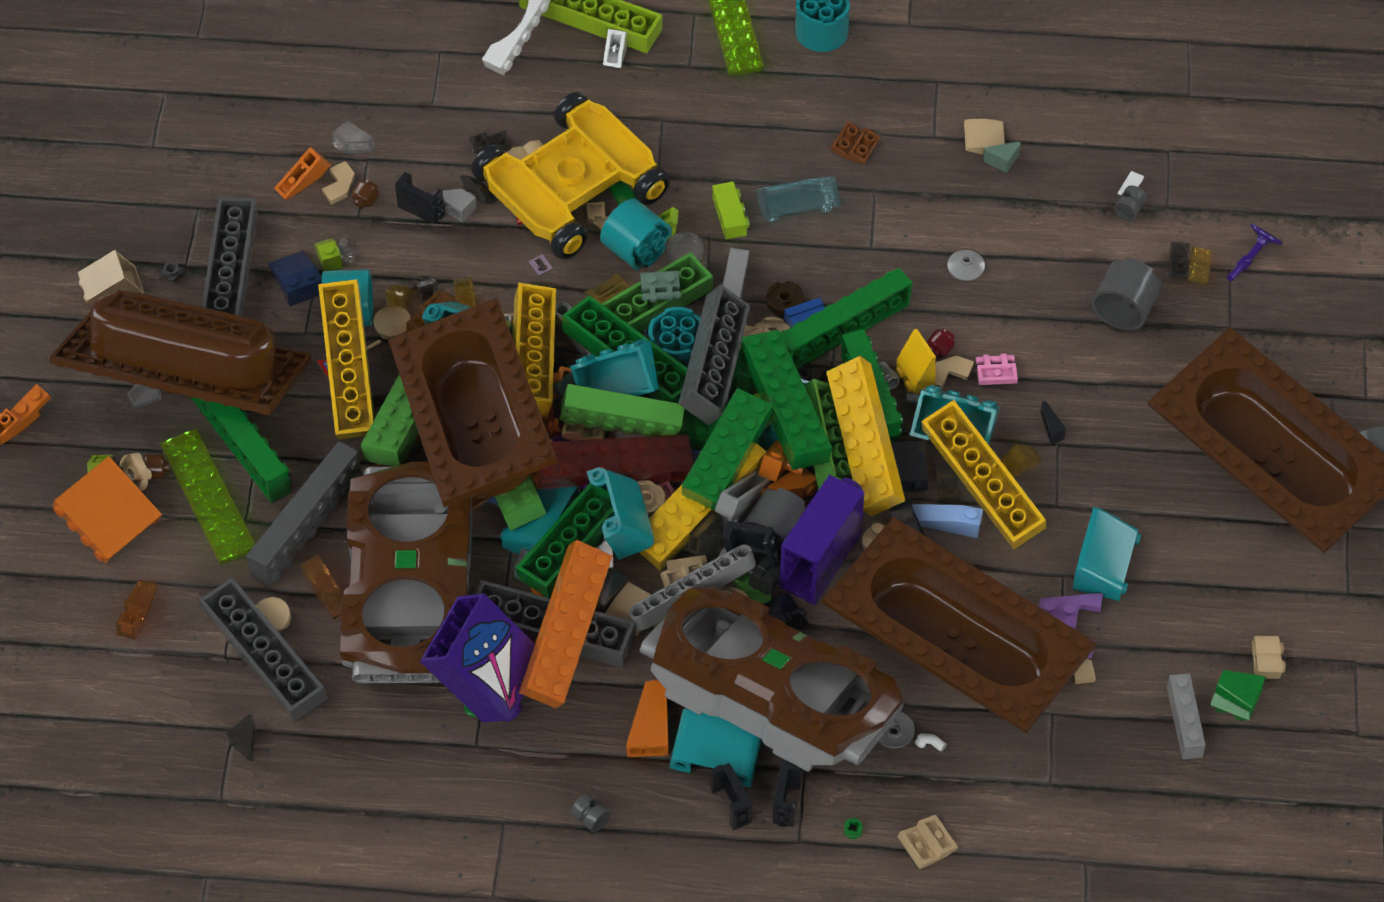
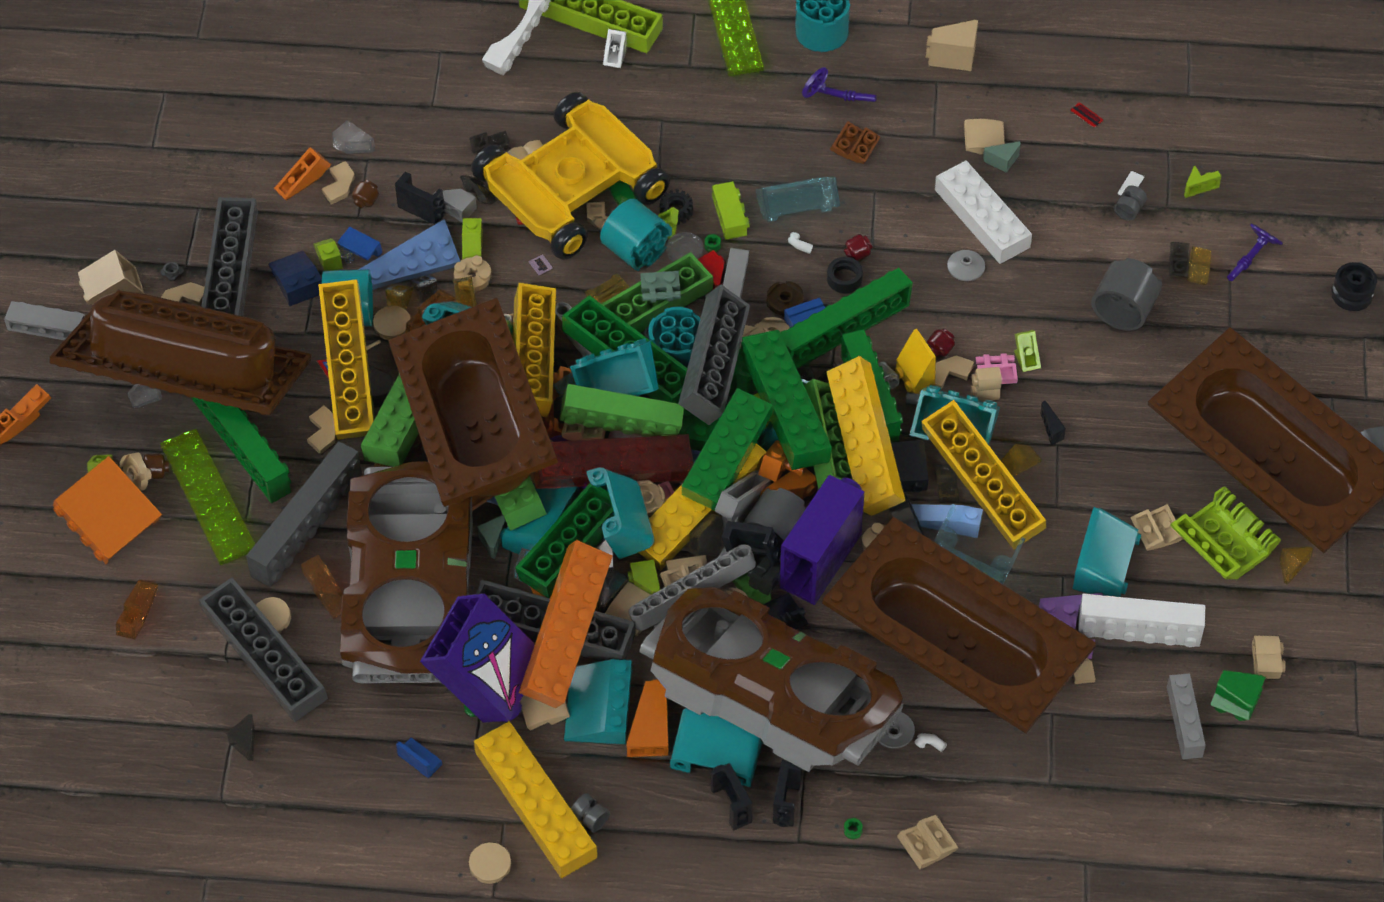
(41, 320): none -> light grey brick
(188, 292): none -> tan tile
(326, 435): none -> tan tile
(360, 244): none -> blue panel
(419, 256): none -> medium blue wing
(419, 757): none -> blue panel
(472, 237): none -> lime slope
(477, 265): none -> tan plate
(490, 533): none -> sand green slope
(490, 862): none -> tan tile
(535, 799): none -> yellow brick
(538, 713): none -> tan slope
(599, 702): none -> teal slope
(644, 576): none -> lime slope
(677, 199): none -> black tyre
(713, 239): none -> green bush
(715, 265): none -> red slope
(798, 244): none -> white arm
(818, 85): none -> dark purple dish
(844, 286): none -> black tyre
(858, 247): none -> dark red head
(953, 45): none -> tan slope
(983, 212): none -> white brick
(986, 383): none -> tan brick
(1001, 564): none -> clear light blue windscreen
(1027, 351): none -> lime slope
(1086, 114): none -> sticker
(1141, 620): none -> white brick
(1156, 527): none -> tan slope
(1198, 184): none -> lime slope
(1227, 537): none -> lime slope
(1293, 560): none -> clear yellow slope
(1354, 286): none -> black wheel

